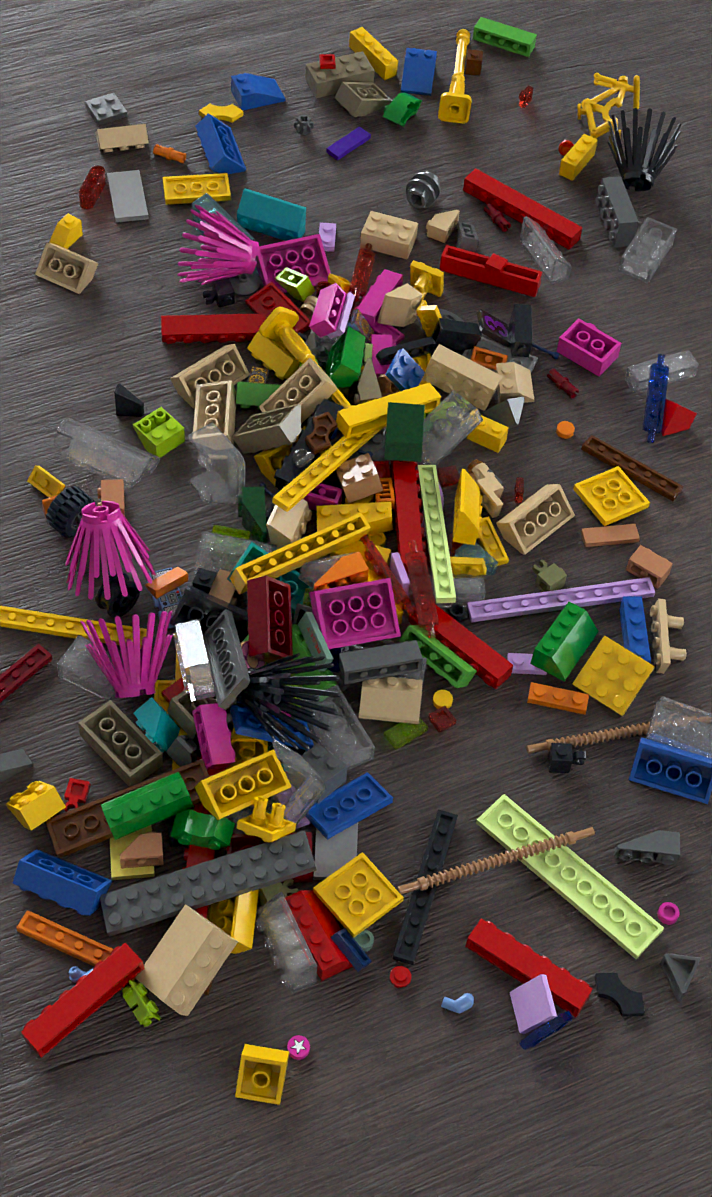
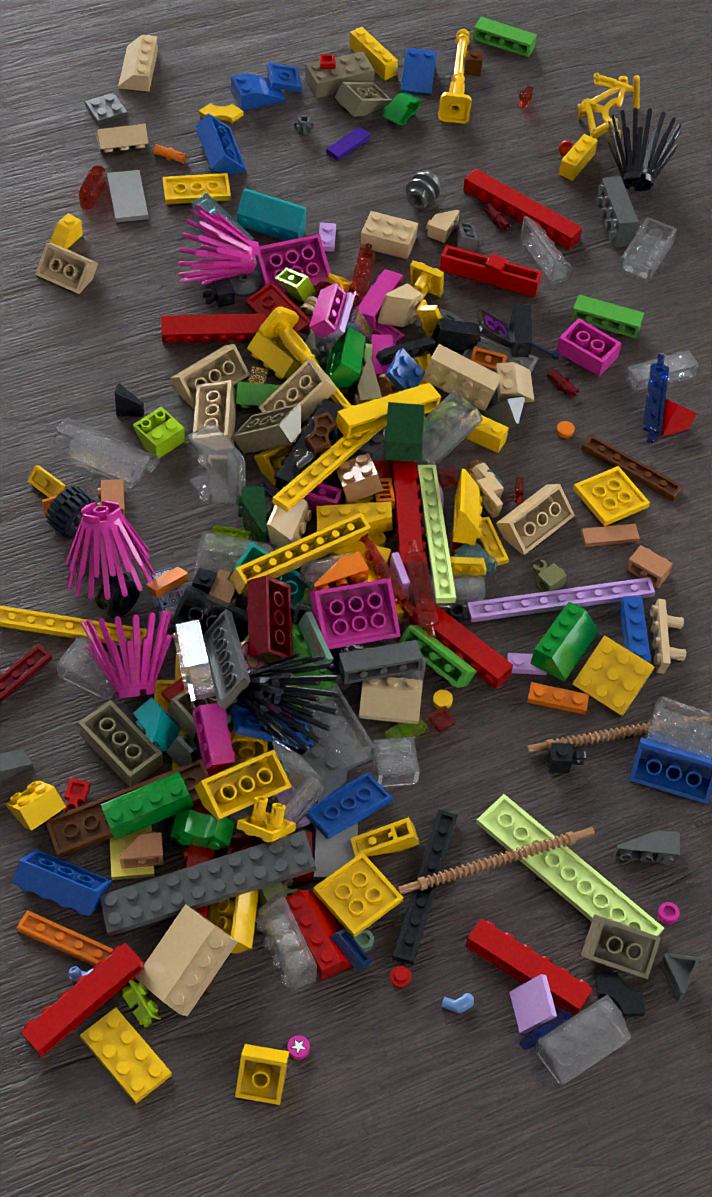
(125, 1055): none -> yellow plate
(139, 64): none -> tan slope
(284, 77): none -> blue plate
(386, 839): none -> yellow slope
(396, 761): none -> clear brick
(583, 1040): none -> clear slope
(608, 316): none -> bright green brick
(620, 946): none -> dark tan slope

